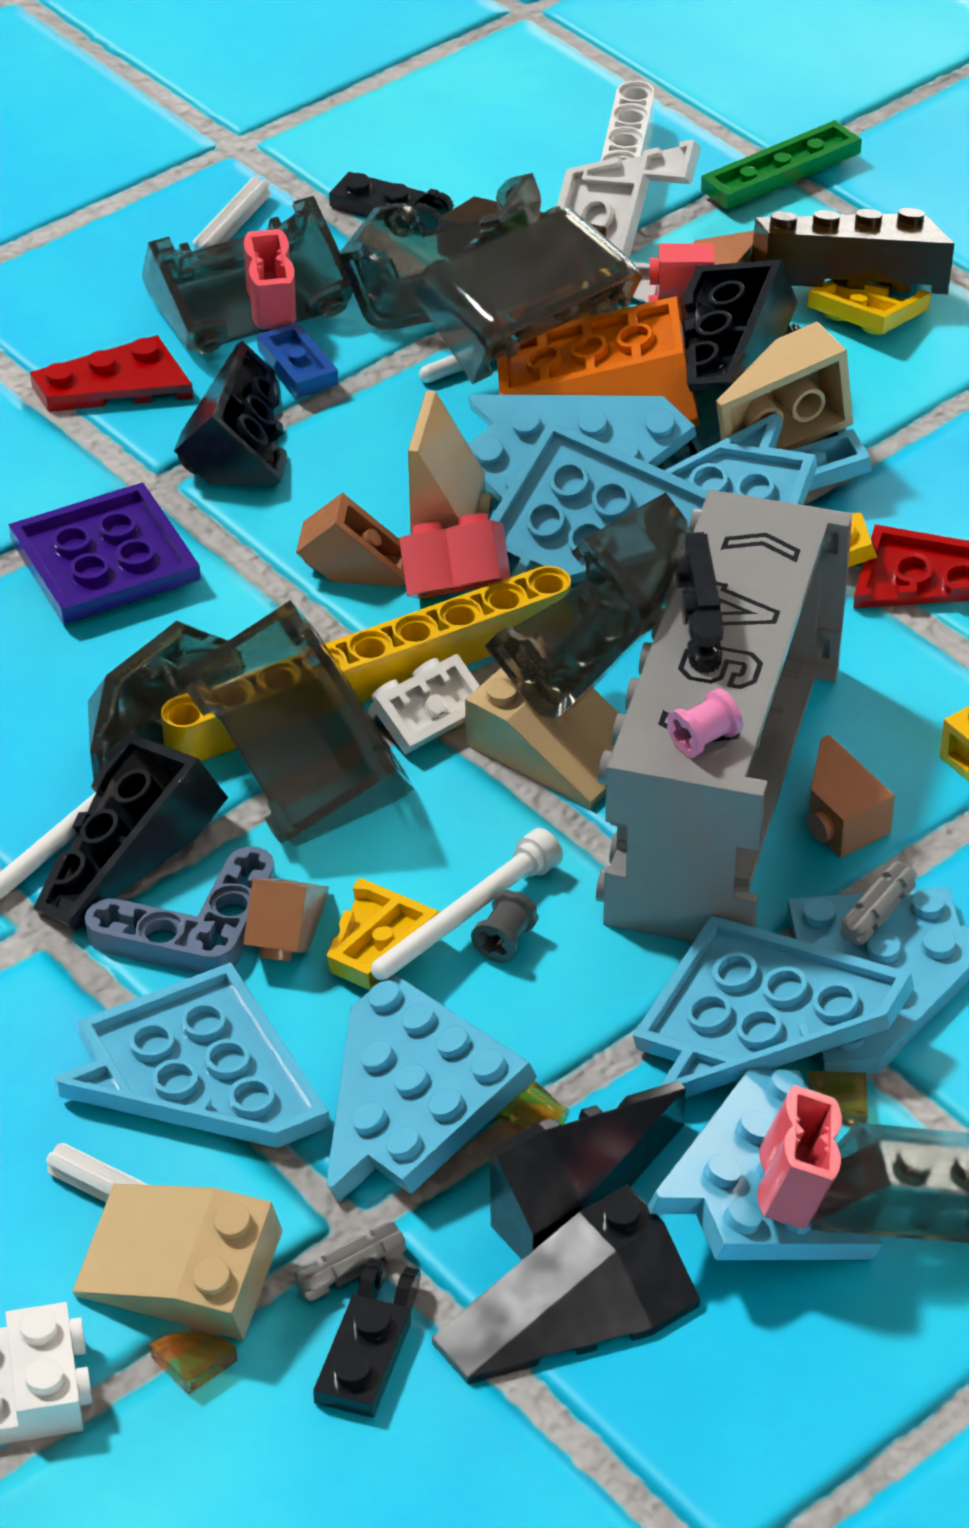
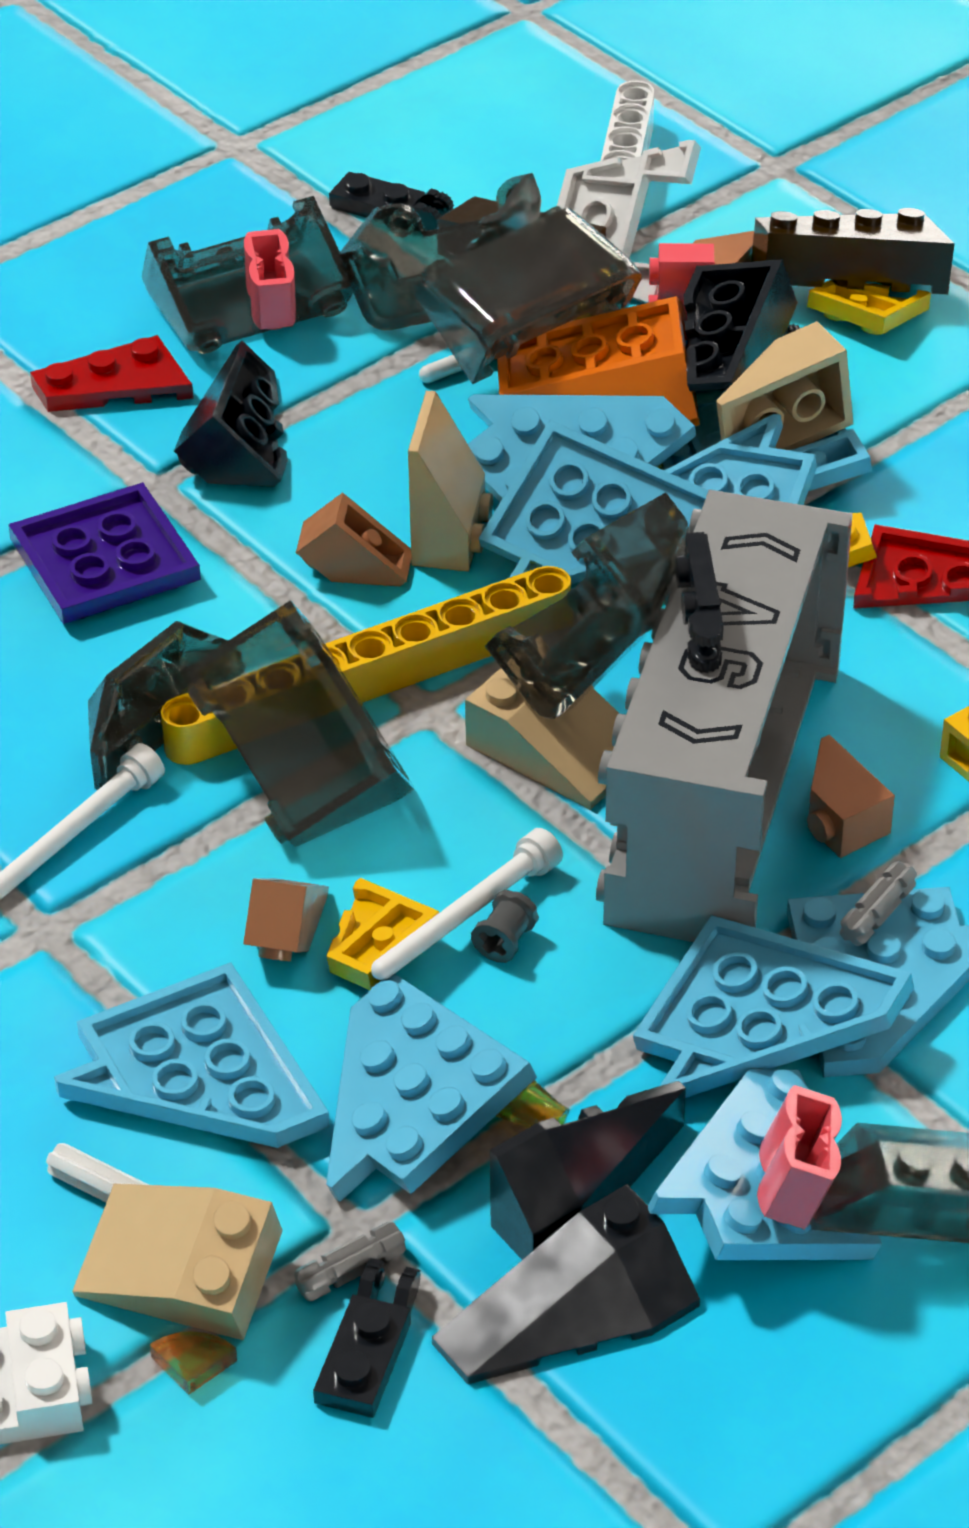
(124, 926): sand blue beam -> none
(142, 814): black wedge -> none
(234, 214): white axle -> none
(297, 359): blue plate -> none
(424, 704): white bracket -> none
(455, 557): coral brick -> none
(704, 722): bright pink bush -> none
(781, 164): green plate -> none
(847, 1089): tile -> none

